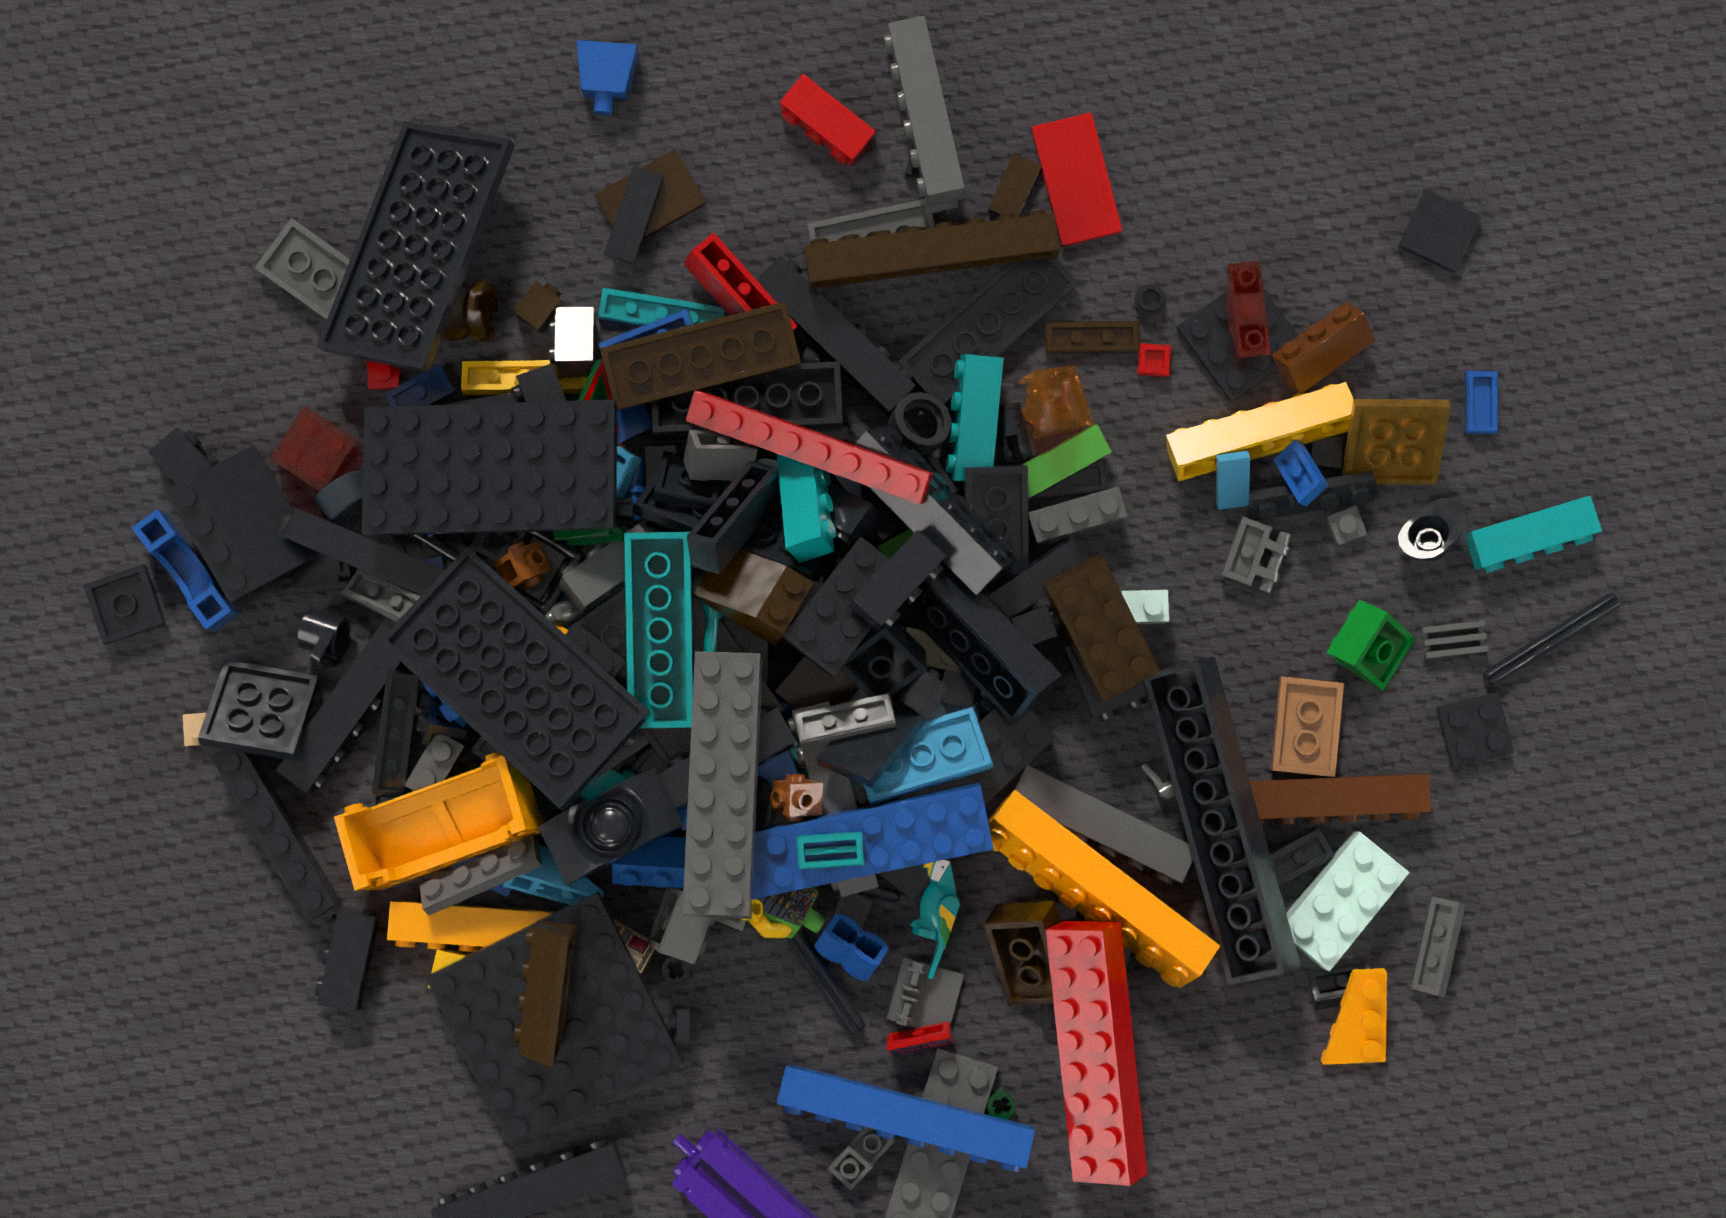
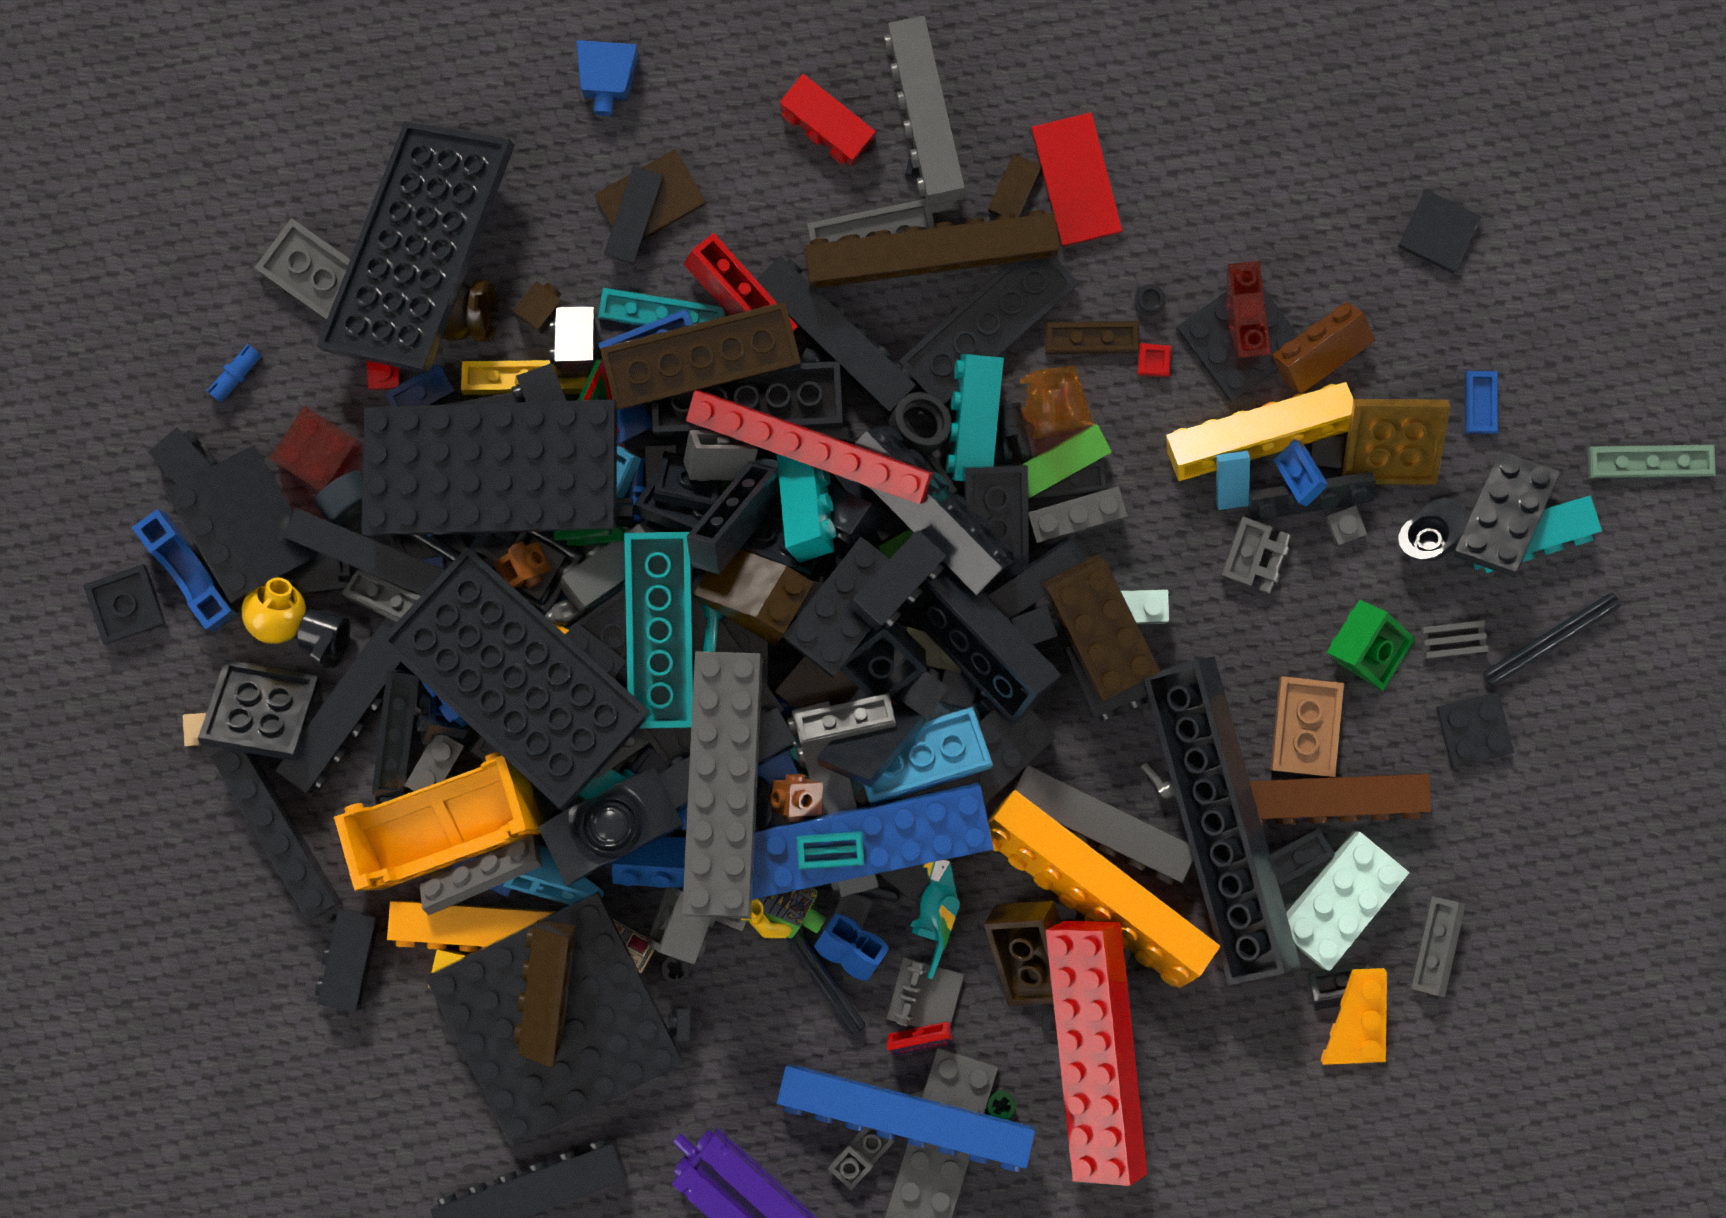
(234, 373): none -> blue pin
(273, 611): none -> yellow brick
(1507, 514): none -> black plate
(1651, 461): none -> sand green tile

